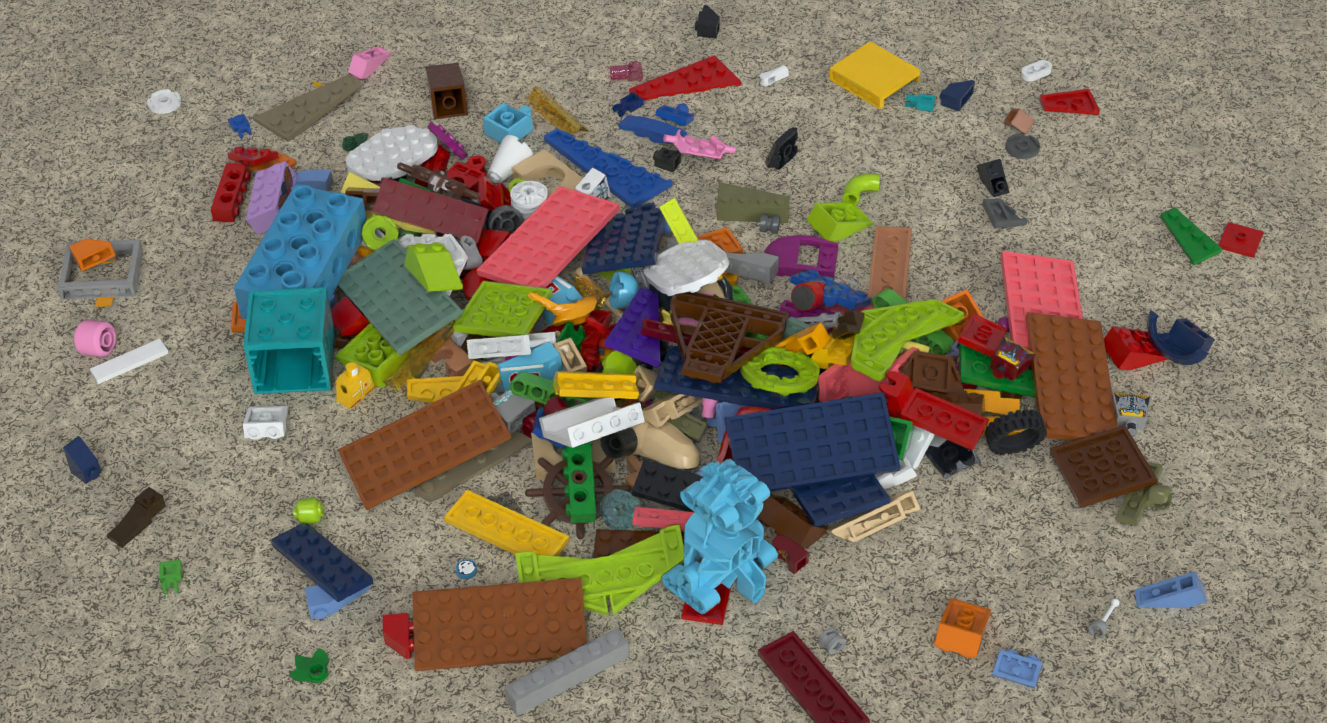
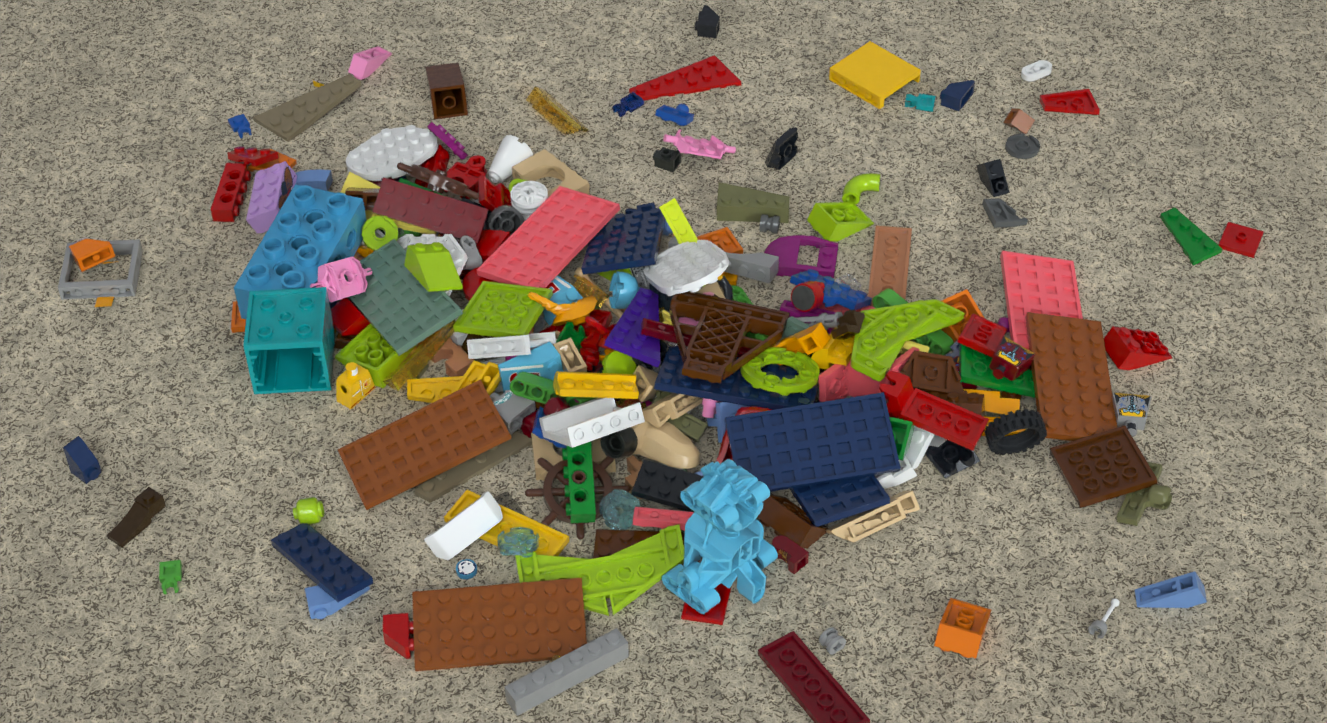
(95, 338): bright pink head -> none
(128, 361): white tile -> none
(157, 106): white tile -> none
(265, 422): white plate -> none
(307, 667): green plate -> none
(332, 276): none -> bright pink plate
(351, 142): clear green plate -> none
(465, 527): none -> white piece
(508, 121): medium azure hinge -> none
(518, 542): none -> clear light blue plate
(594, 184): white torso -> none
(625, 181): blue wing -> none
(632, 71): clear pink piece -> none
(649, 128): blue slope -> none
(774, 75): white bar -> none
(1017, 668): medium blue bracket -> none
(1183, 344): dark blue piece -> none

